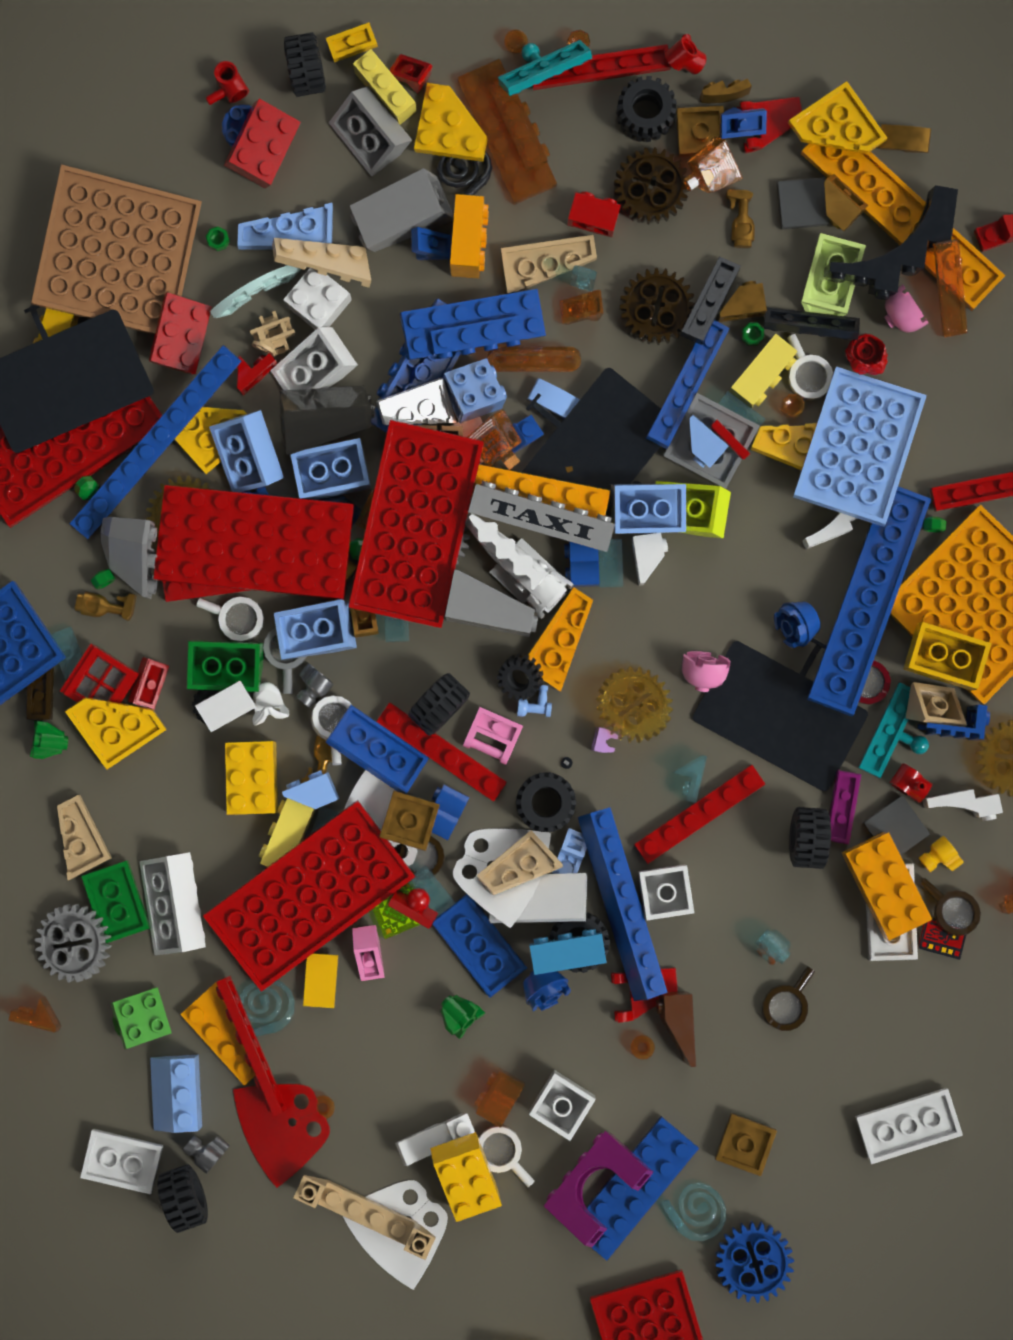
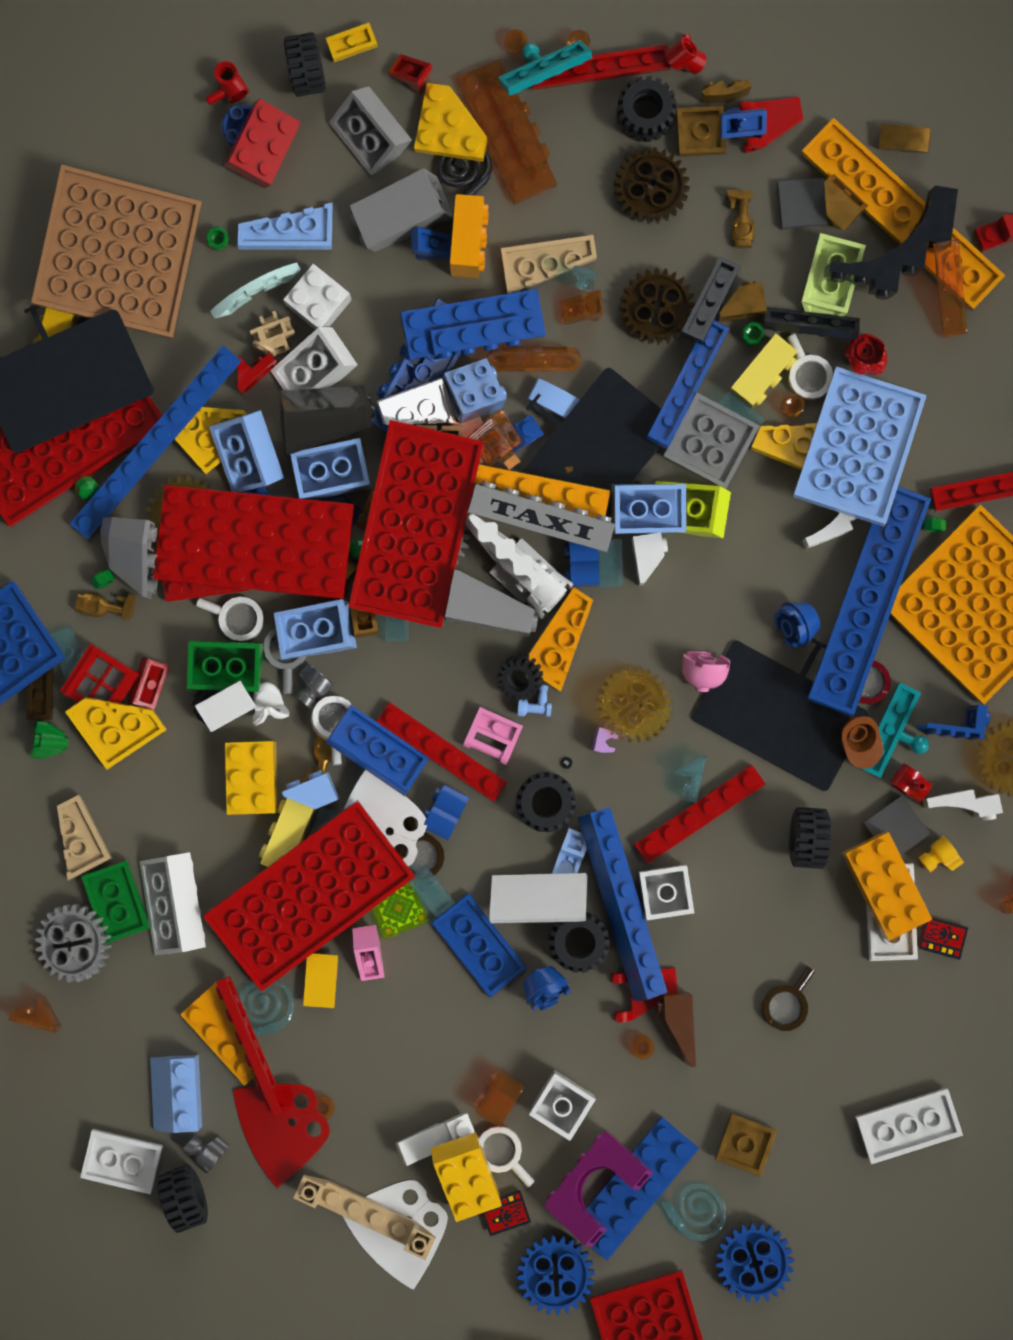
(140, 1018): bright green plate -> none
(180, 333): red plate -> none
(337, 259): tan wing -> none
(385, 86): light yellow brick -> none
(409, 820): pearl gold plate -> none
(414, 906): red tile -> none
(438, 704): black tyre -> none
(459, 1014): green brick -> none
(506, 905): white piece -> none
(509, 1216): none -> piece
(519, 864): tan wing -> none
(534, 1275): none -> blue gear
(567, 952): dark azure brick -> none
(594, 214): red brick -> none
(705, 443): light blue slope -> none
(712, 167): clear orange torso -> none
(728, 437): red tile -> none
(773, 947): clear light blue head -> none
(839, 123): yellow plate -> none
(843, 805): magenta tile -> none
(862, 742): none -> dark orange piece
(904, 312): bright pink cylinder -> none
(934, 705): tan slope -> none
(947, 656): yellow brick -> none
(955, 911): piece -> none

